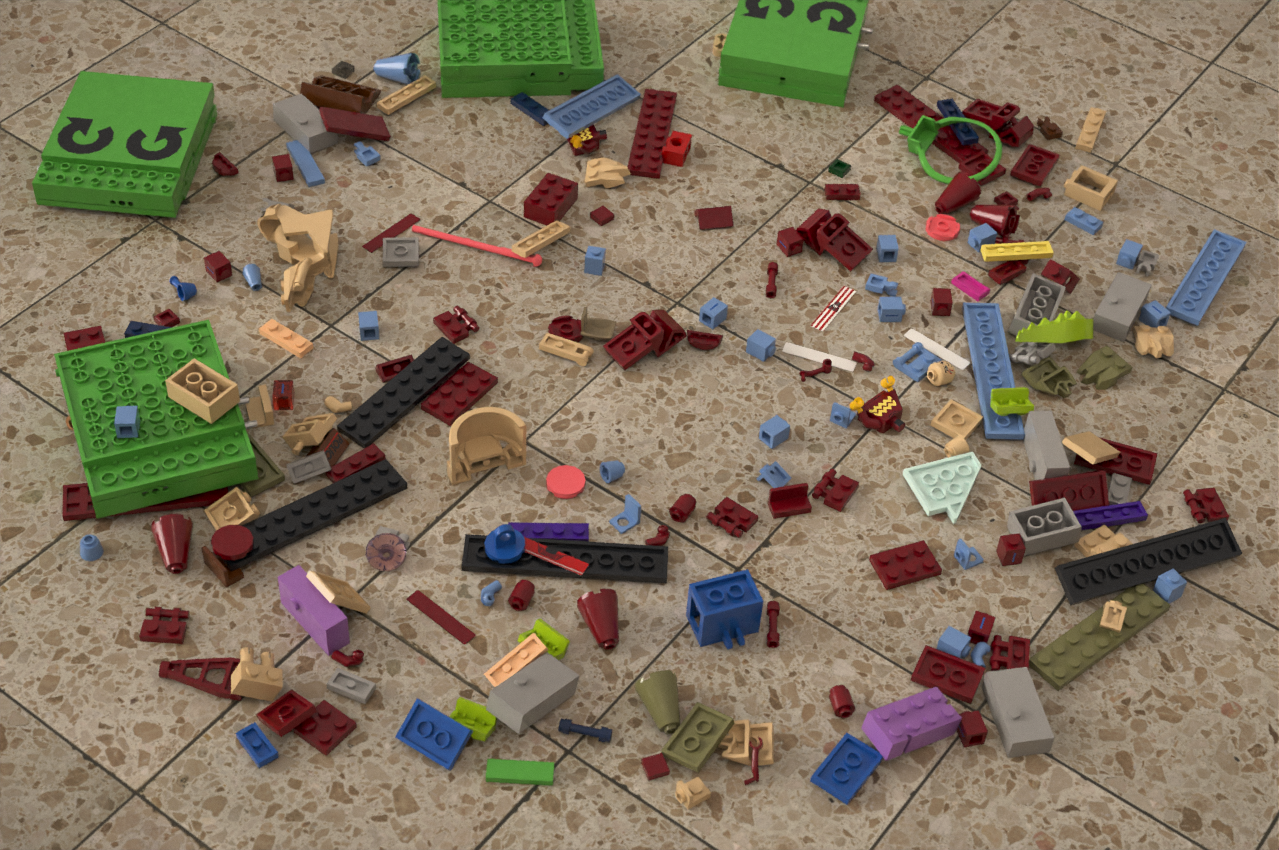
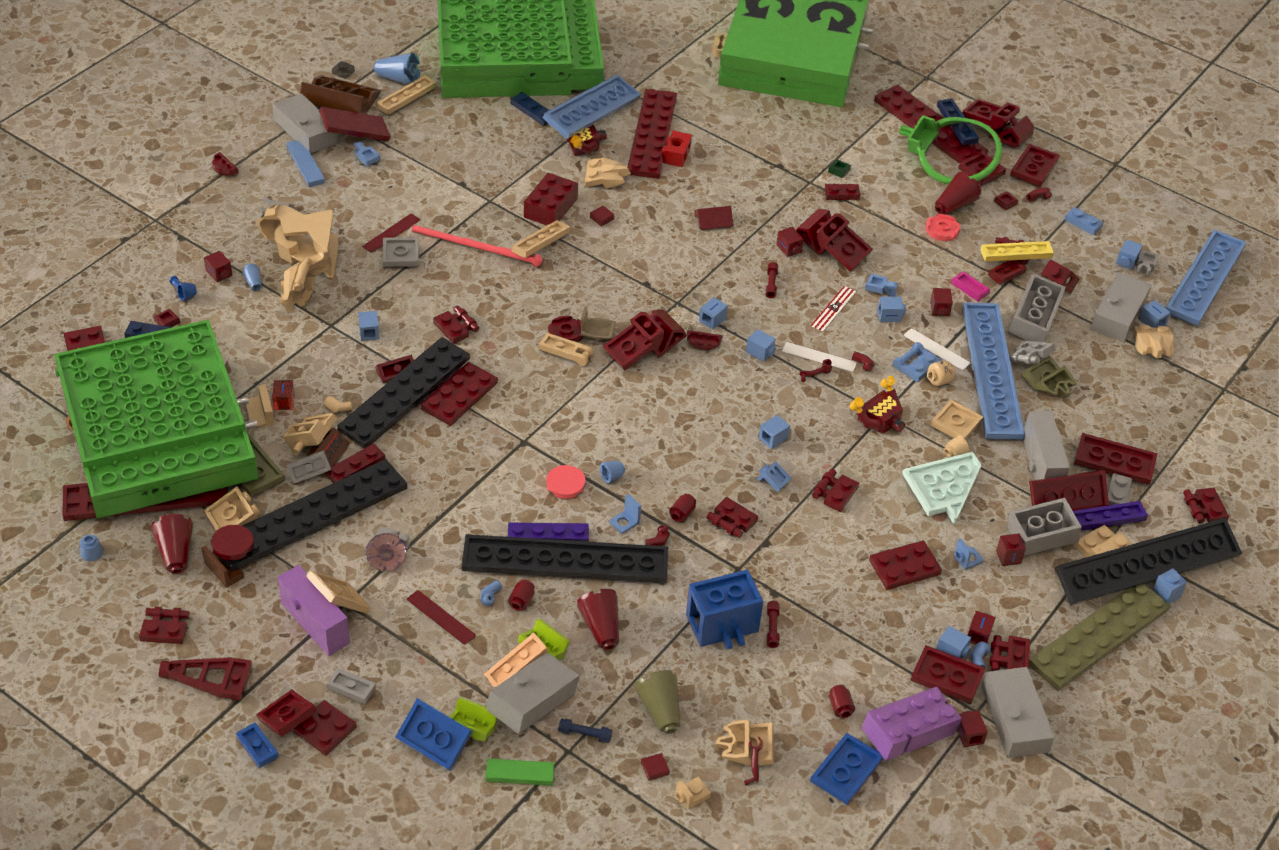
(126, 144): bright green piece -> none
(127, 421): medium blue brick -> none
(202, 390): tan brick -> none
(254, 679): tan brick -> none
(282, 168): dark red brick -> none
(286, 338): light nougat plate -> none
(350, 660): dark red arm -> none
(476, 441): tan piece -> none
(505, 544): blue tile -> none
(555, 557): red sticker -> none
(595, 260): medium blue brick -> none
(697, 737): olive plate -> none
(789, 500): dark red panel -> none
(841, 415): medium blue bracket -> none
(887, 248): medium blue brick -> none
(981, 236): medium blue brick -> none
(999, 217): dark red cone -> none
(1011, 401): lime bracket -> none
(1049, 130): reddish brown plate -> none
(1062, 330): lime animal -> none
(1086, 195): tan window -> none
(1090, 129): tan plate -> none
(1090, 447): tan tile -> none
(1104, 368): olive plate -> none
(1113, 616): tan bracket -> none

